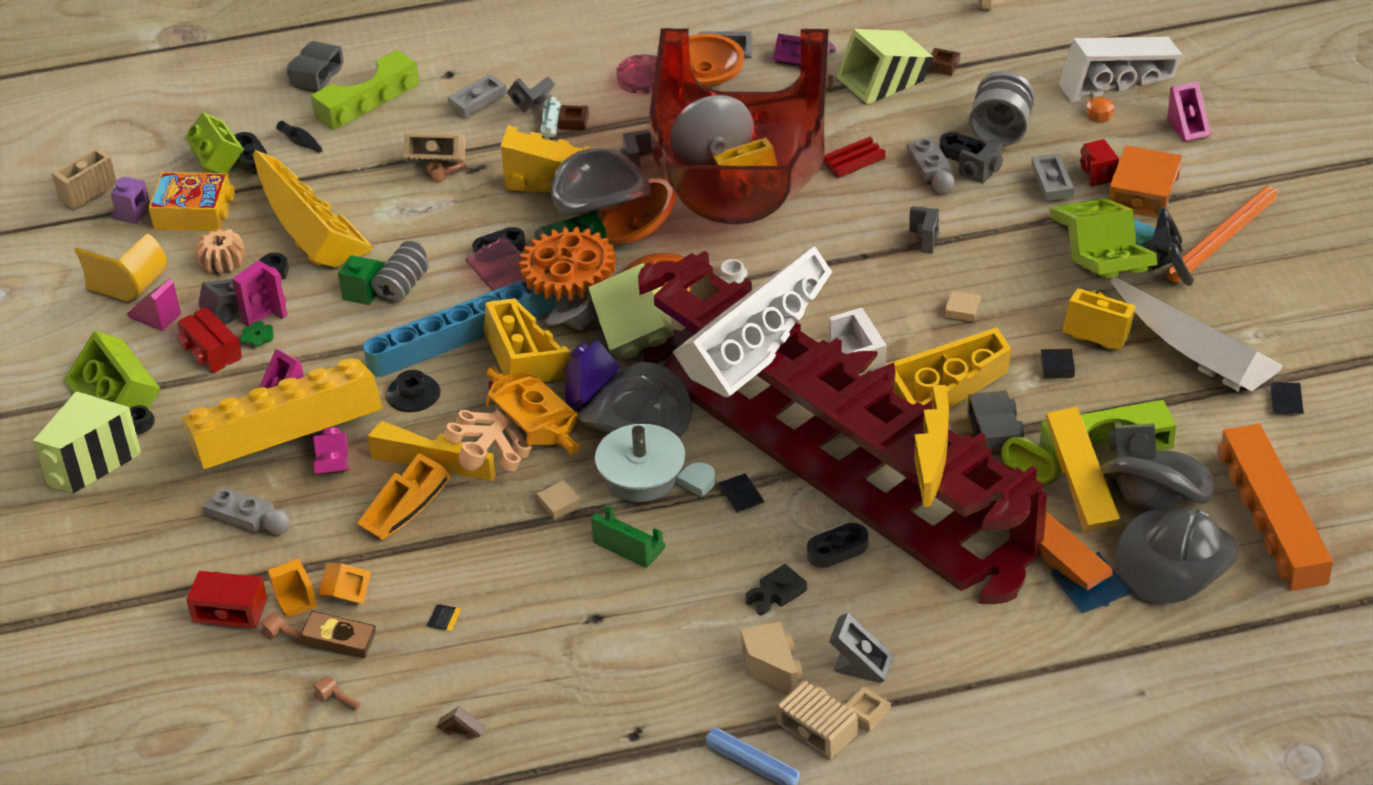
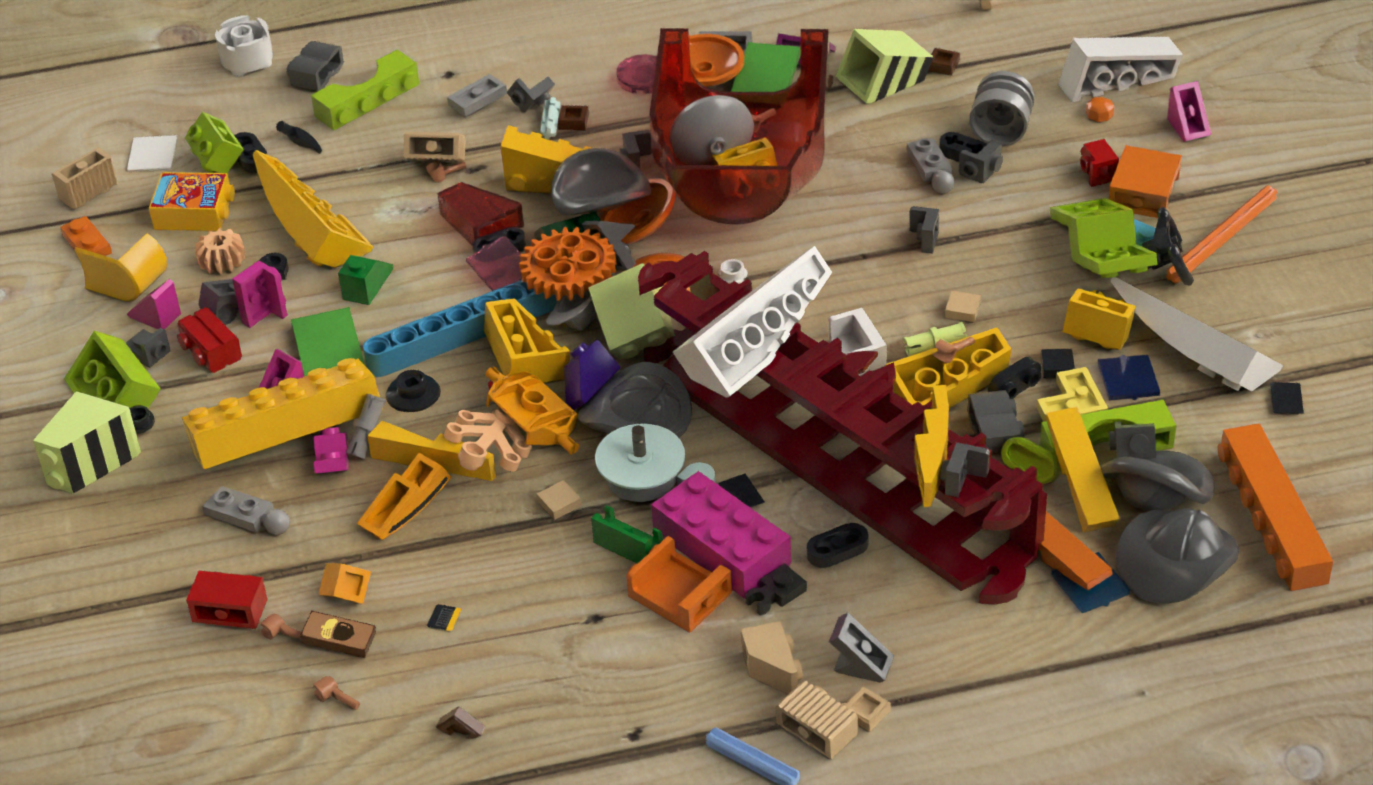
(84, 235): none -> orange plate
(130, 200): medium lavender brick -> none
(149, 346): none -> dark grey bracket
(152, 153): none -> white window
(244, 45): none -> white brick
(257, 334): green plant -> none
(292, 588): light orange panel -> none
(326, 339): none -> bright green tile
(364, 425): none -> light grey pin
(401, 272): light grey piece -> none
(477, 211): none -> clear red slope
(615, 233): none -> dark grey slope
(677, 586): none -> orange panel
(722, 530): none -> dark pink brick
(757, 120): none -> nougat hand
(767, 68): none -> bright green tile
(854, 157): red tile -> none
(927, 340): none -> yellowish green pin
(947, 351): none -> nougat hand
(964, 461): none -> dark grey bracket
(1017, 377): none -> black plate
(1052, 177): light grey plate -> none
(1077, 391): none -> light yellow plate
(1128, 377): none -> clear blue piece

